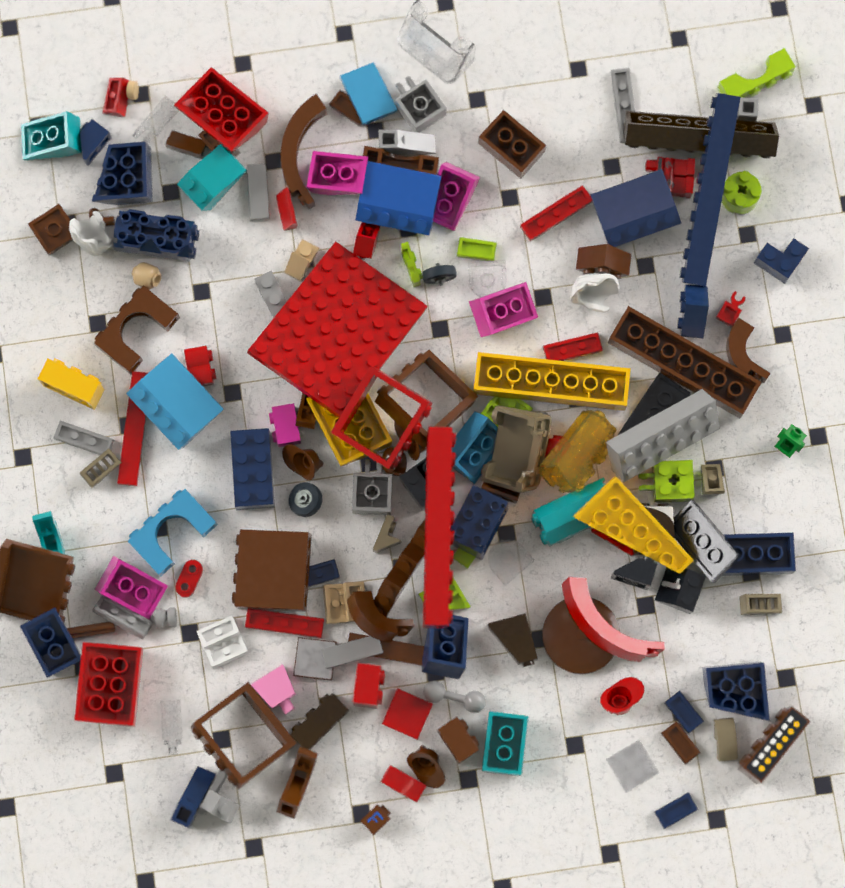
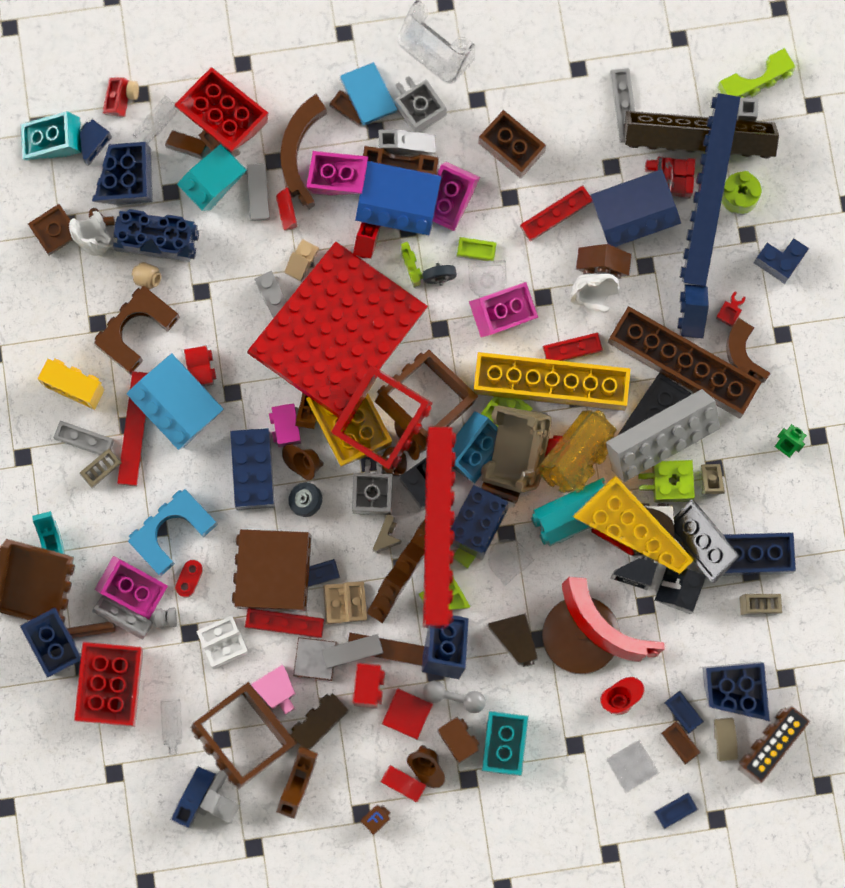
(372, 621): reddish brown arch -> none

